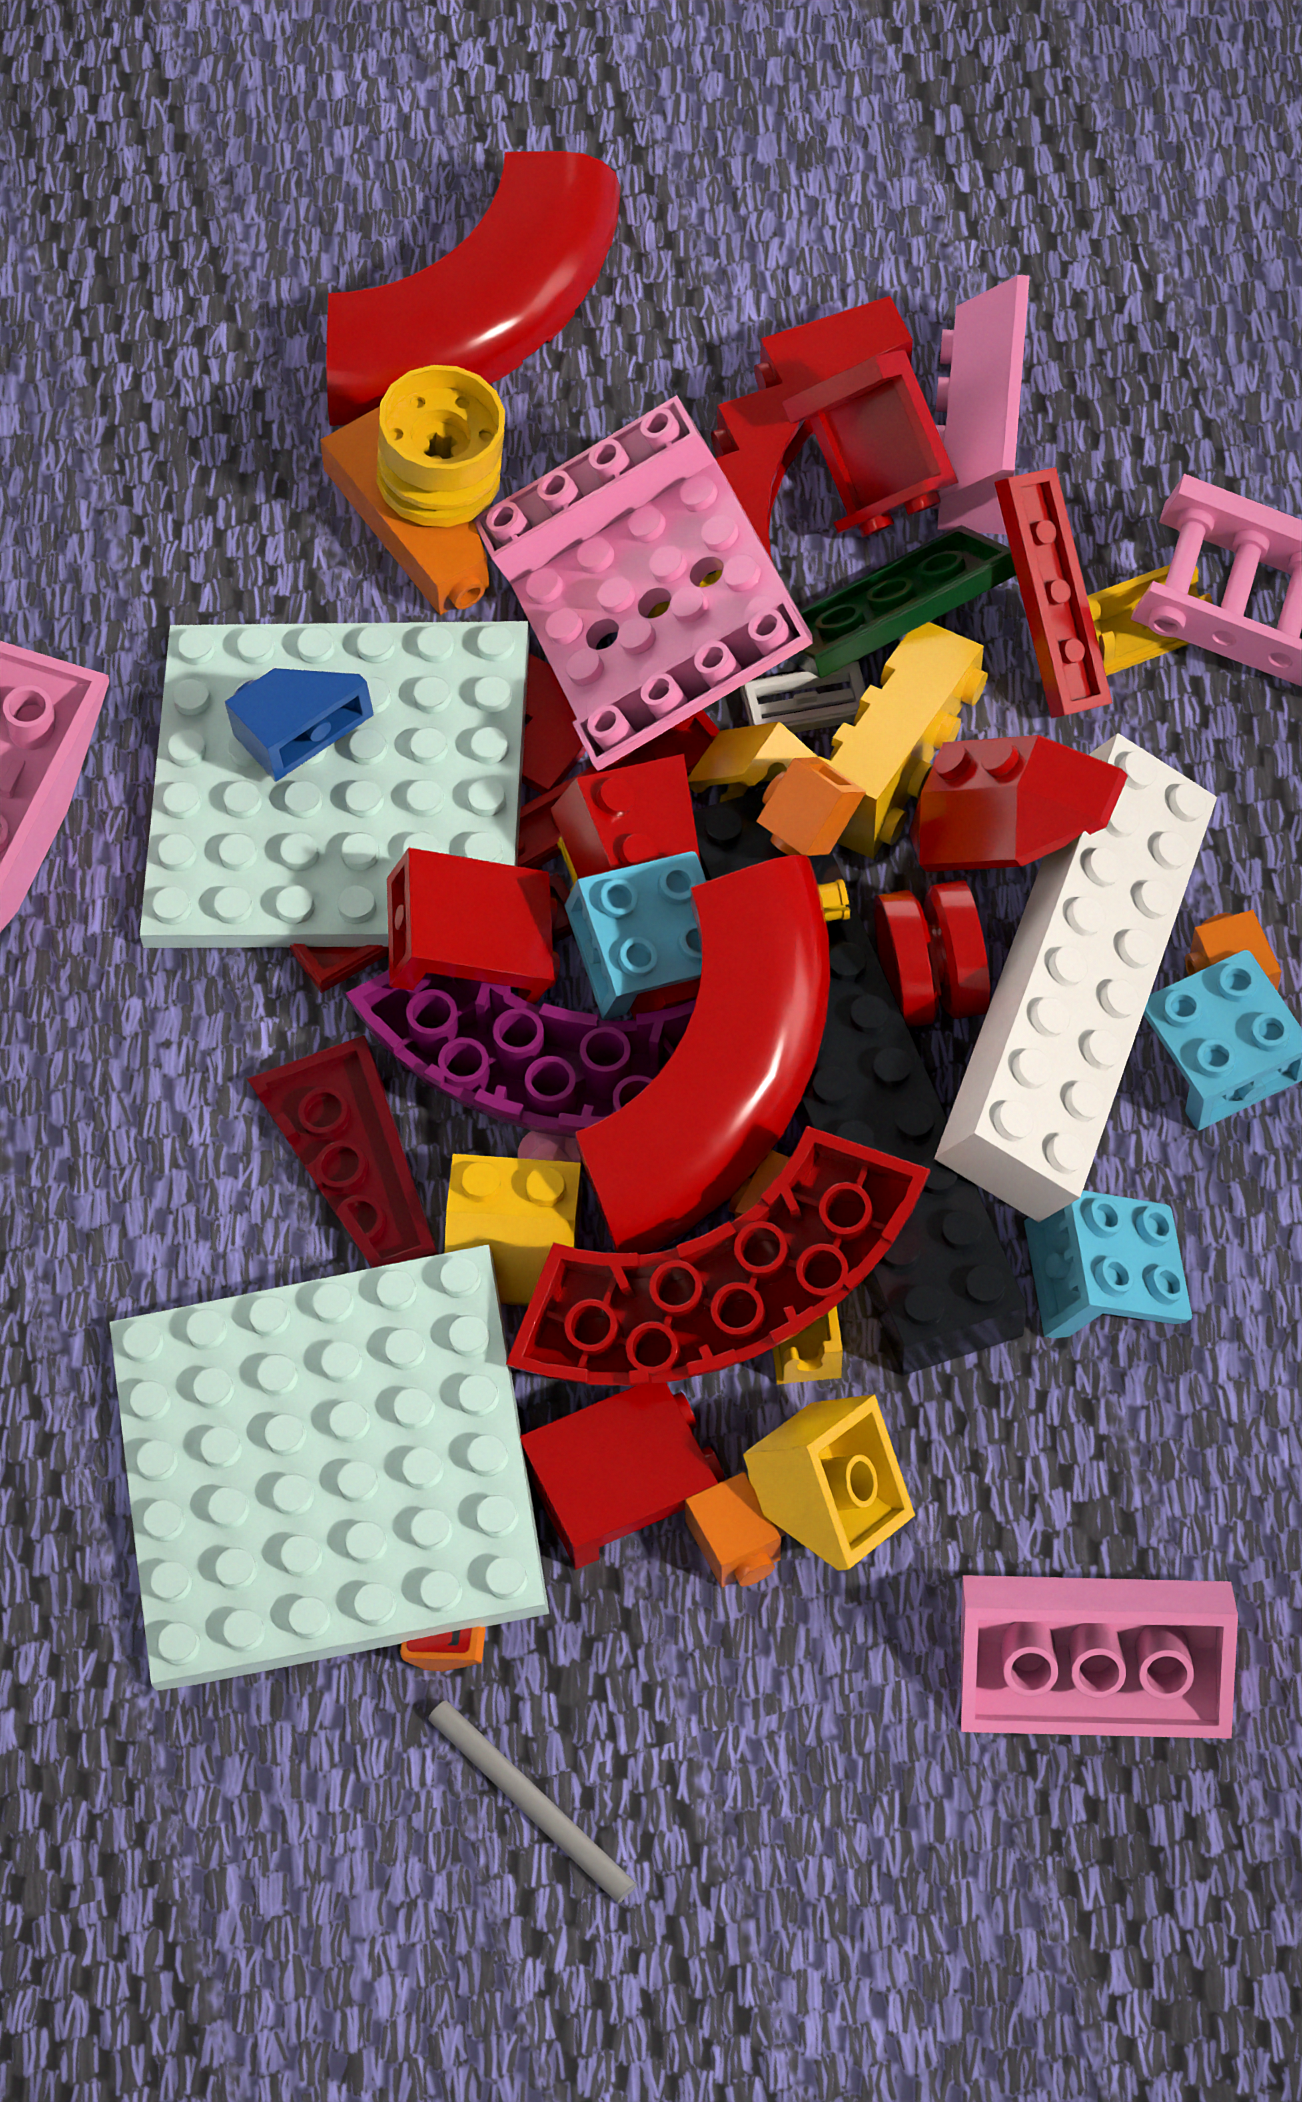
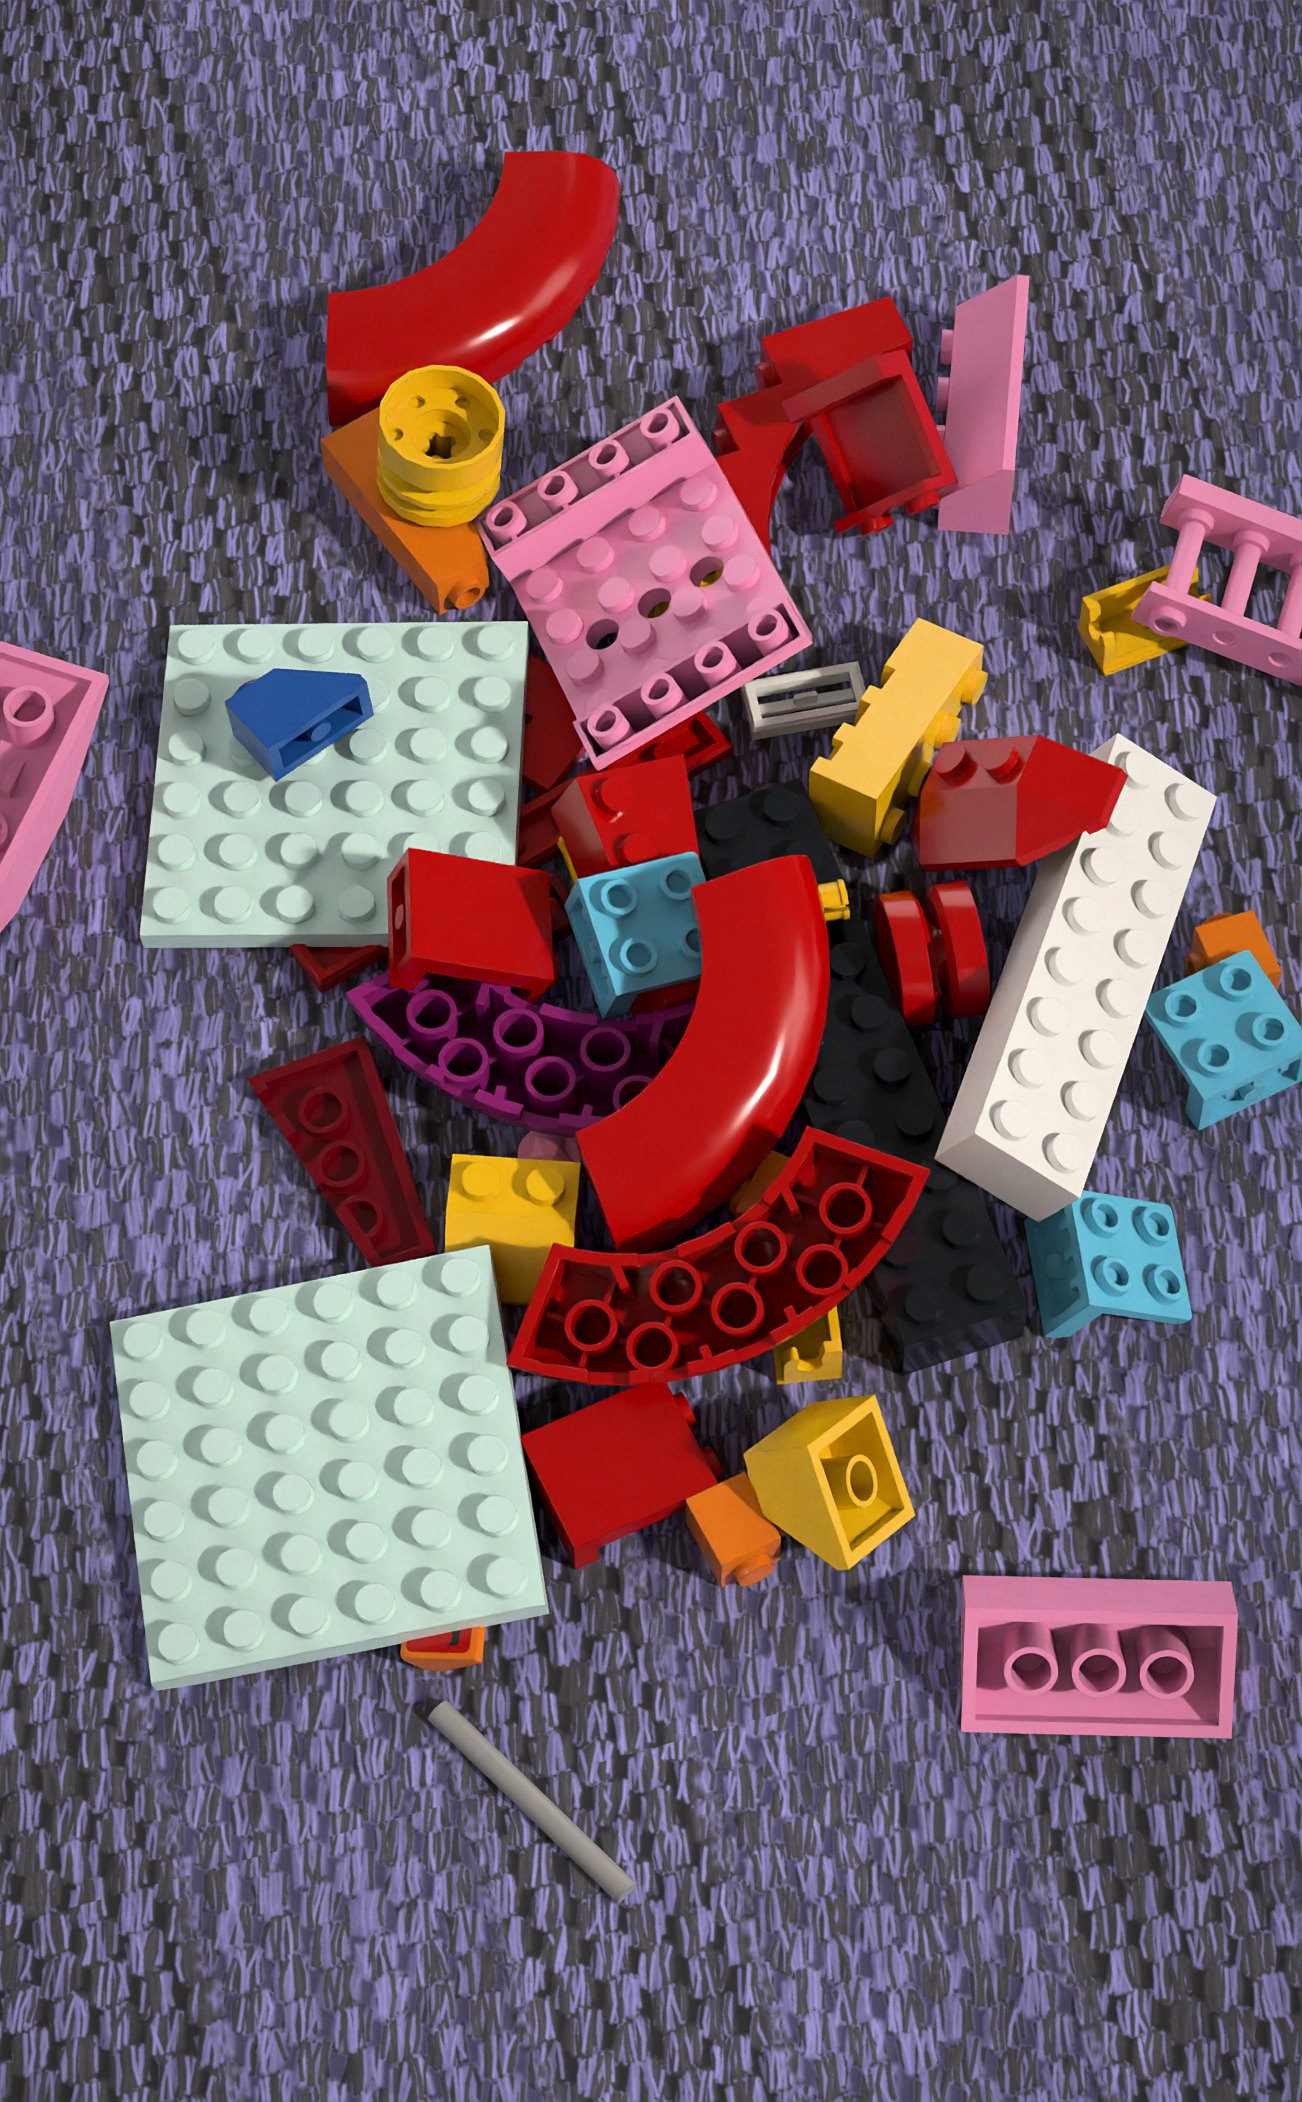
(747, 757): yellow hinge -> none
(809, 807): orange brick -> none
(901, 598): dark green tile -> none
(1053, 592): plate -> none

